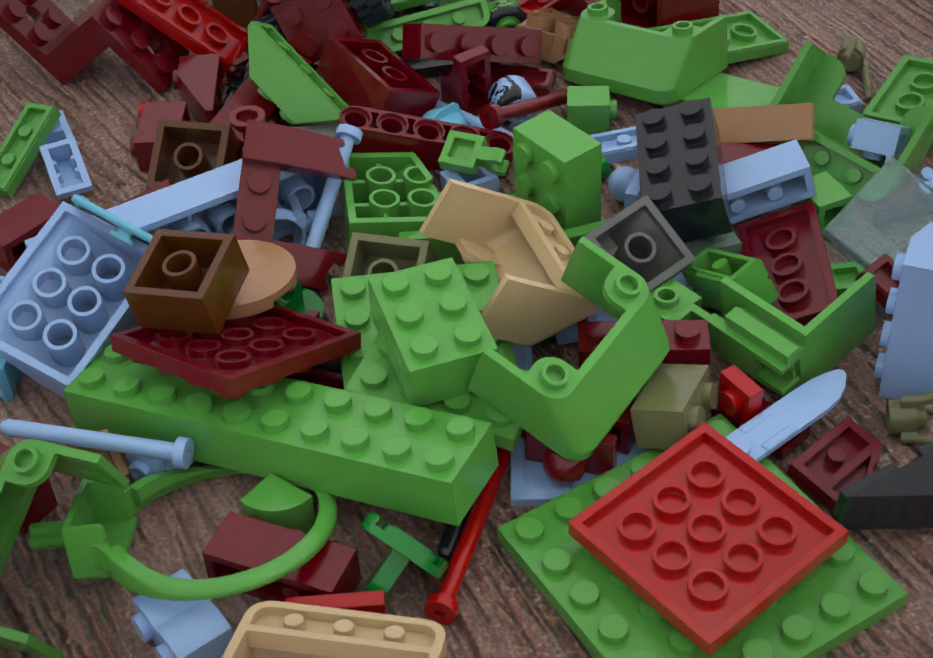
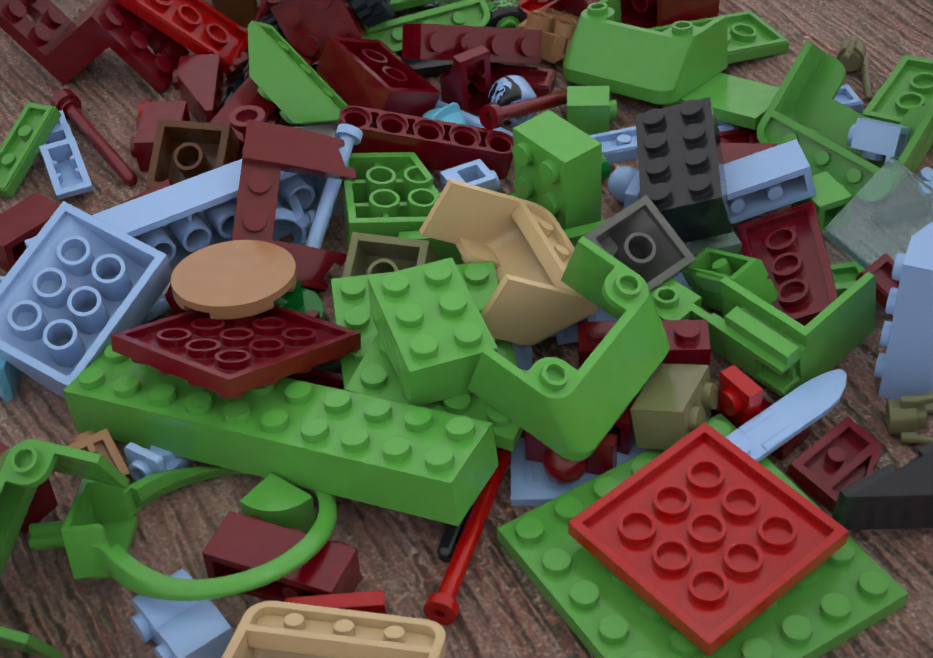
(71, 105): none -> dark red piece
(125, 230): medium azure door -> none
(179, 452): light blue bar -> none
(187, 281): reddish brown brick -> none
(401, 550): green tile -> none
(468, 151): bright green plate -> none
(767, 123): medium nougat tile -> none

